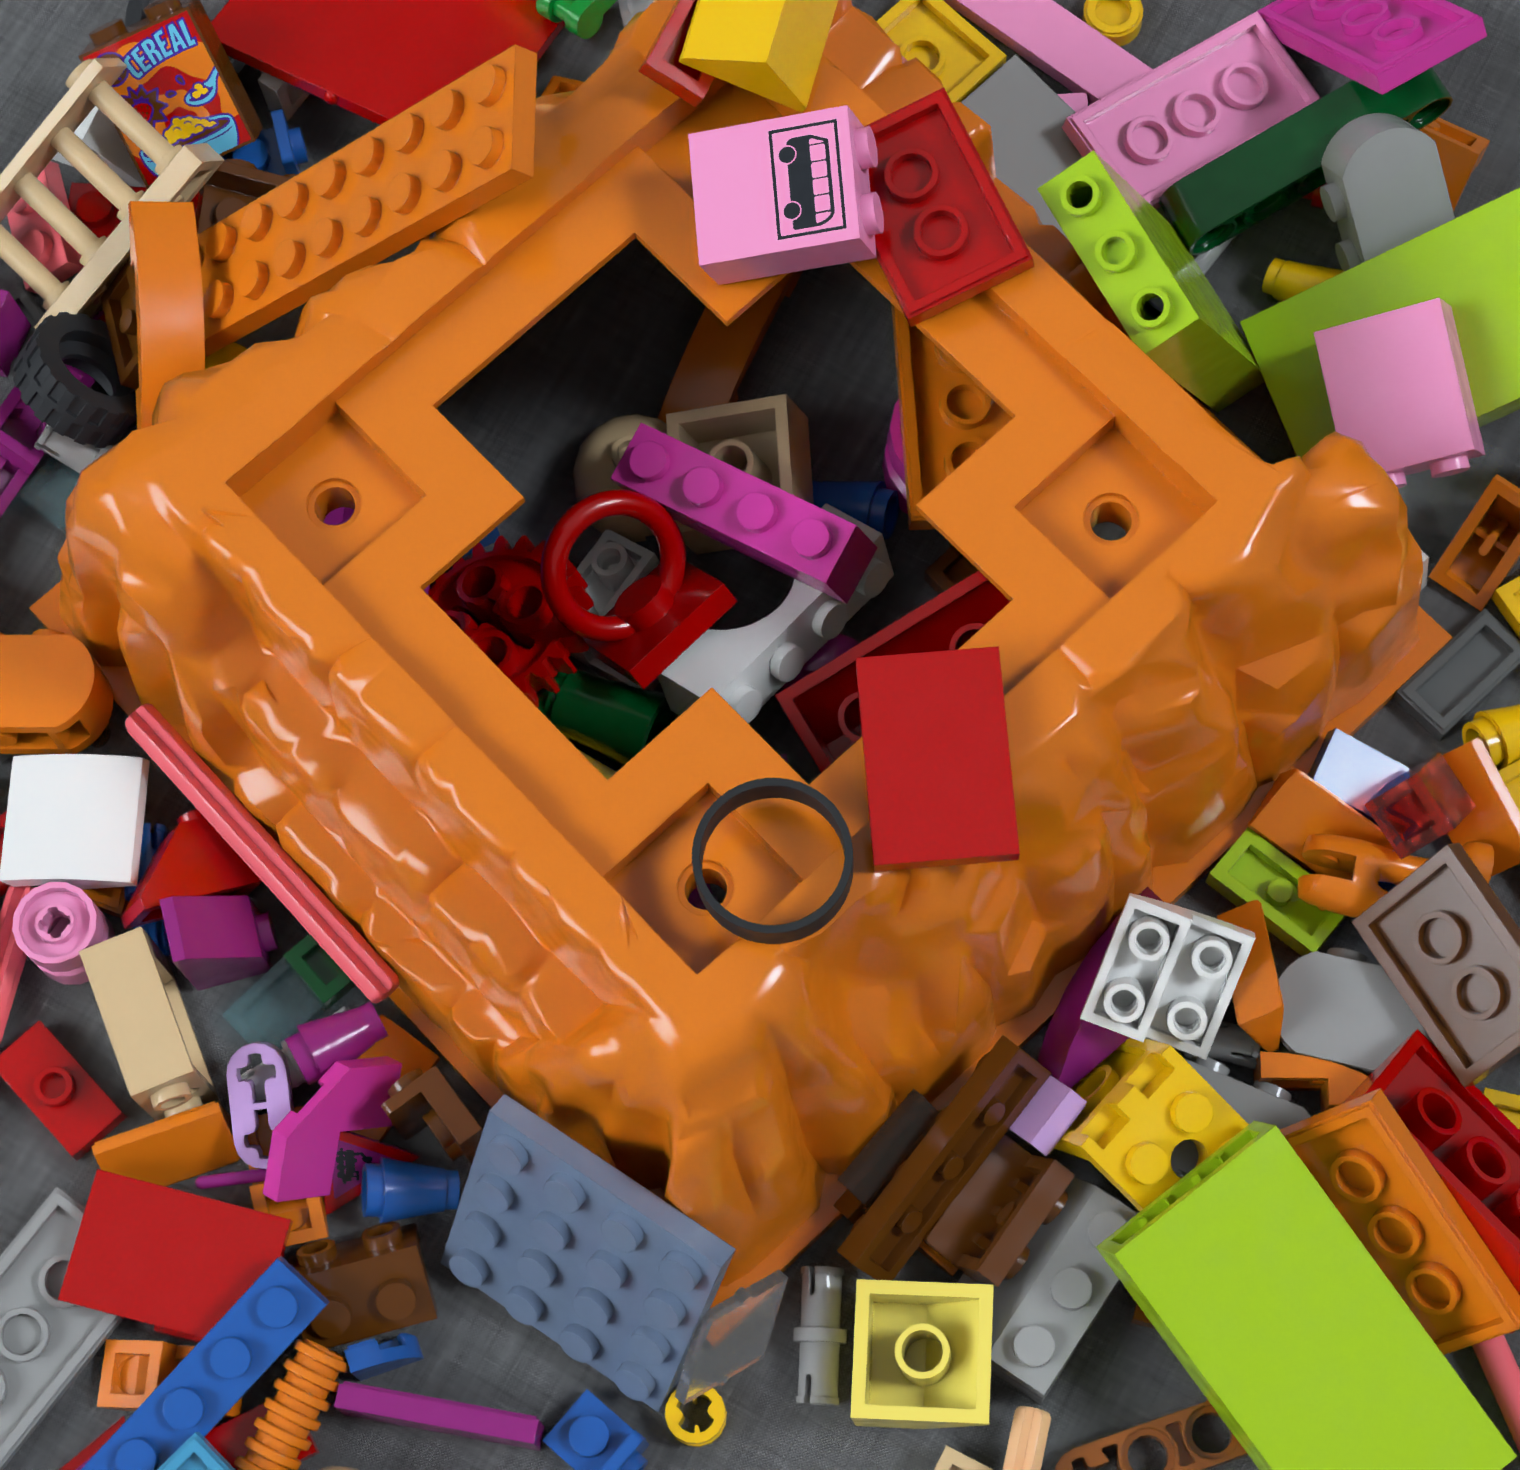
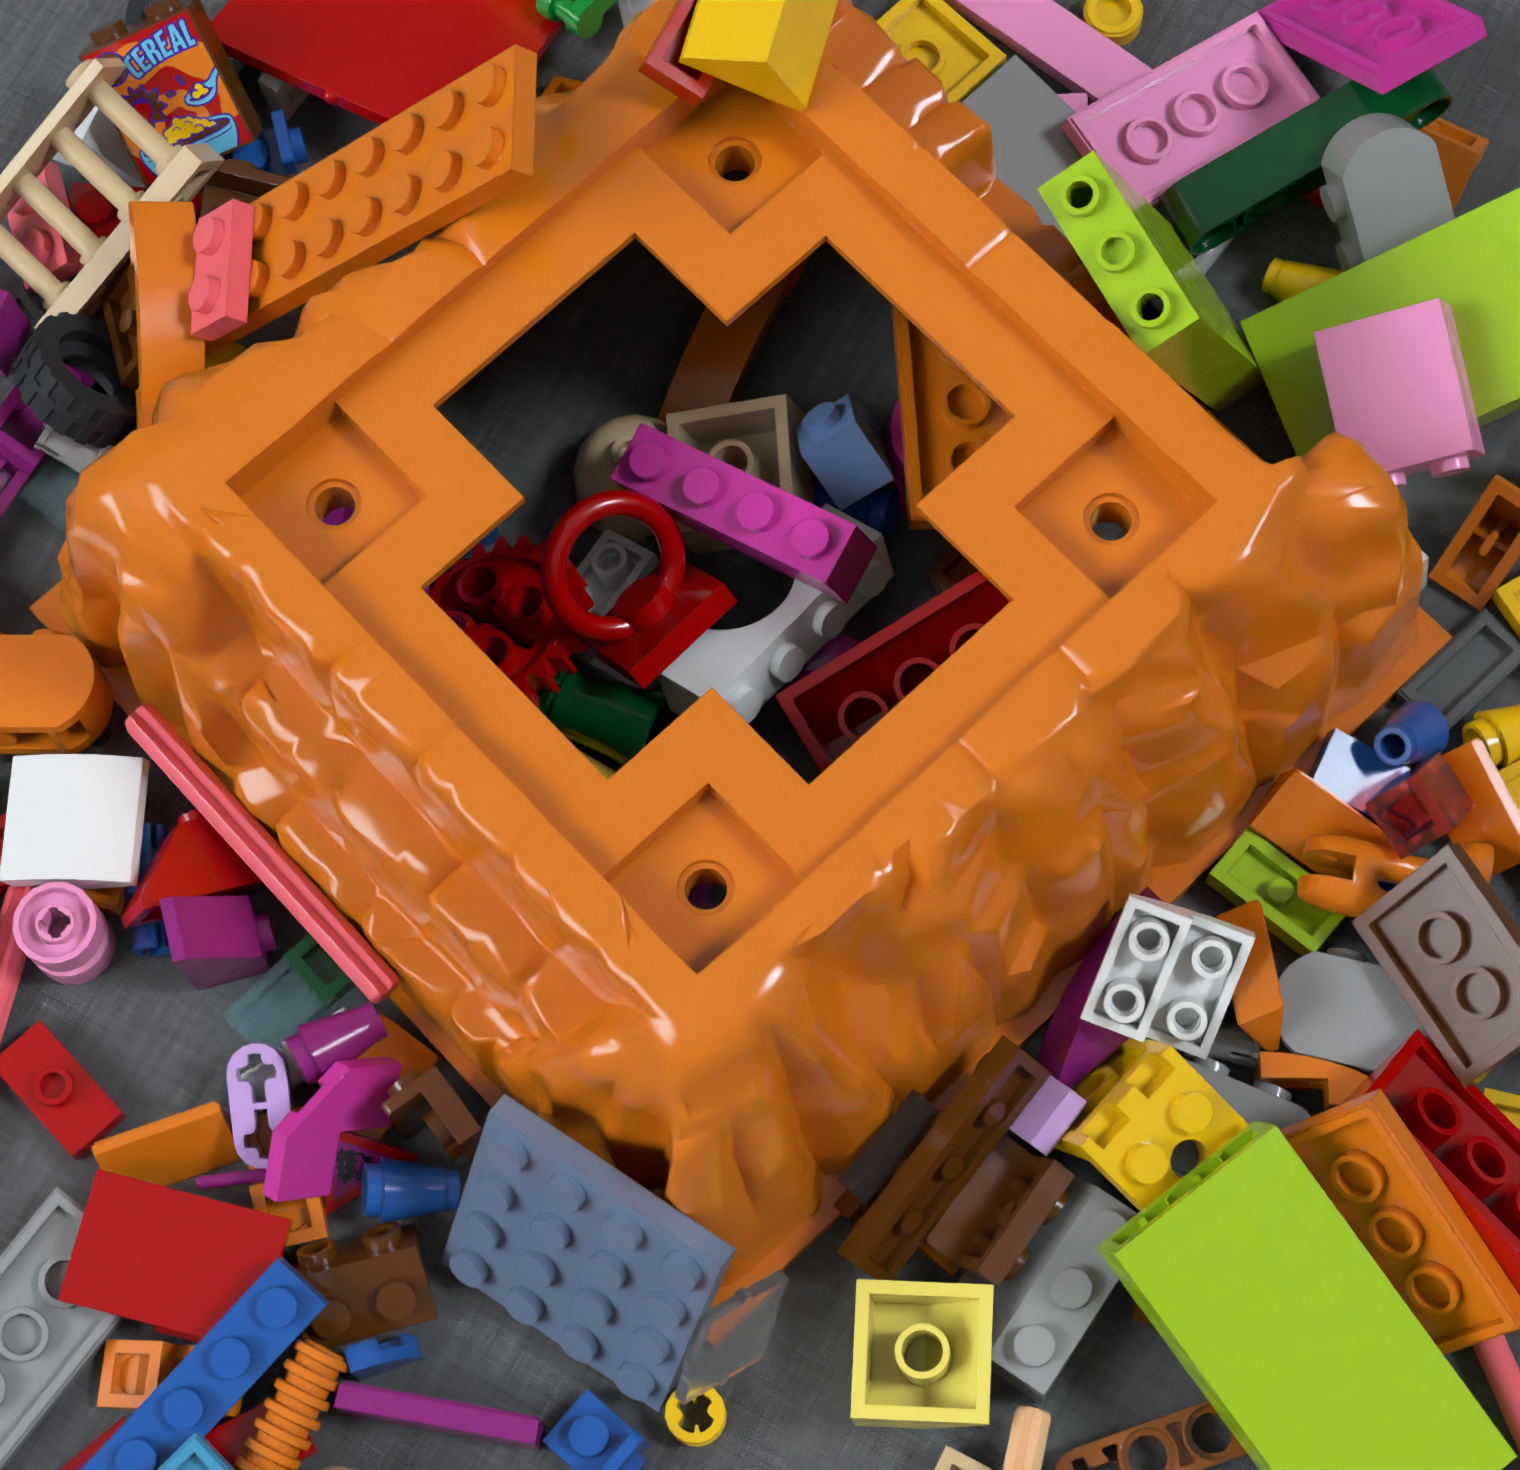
(148, 1024): tan window -> none
(221, 270): none -> coral plate
(765, 789): black tyre -> none
(784, 195): bright pink brick -> none
(819, 1336): light grey pin -> none
(845, 450): none -> medium blue slope
(937, 759): red tile -> none
(941, 211): red tile -> none
(1412, 734): none -> blue cone

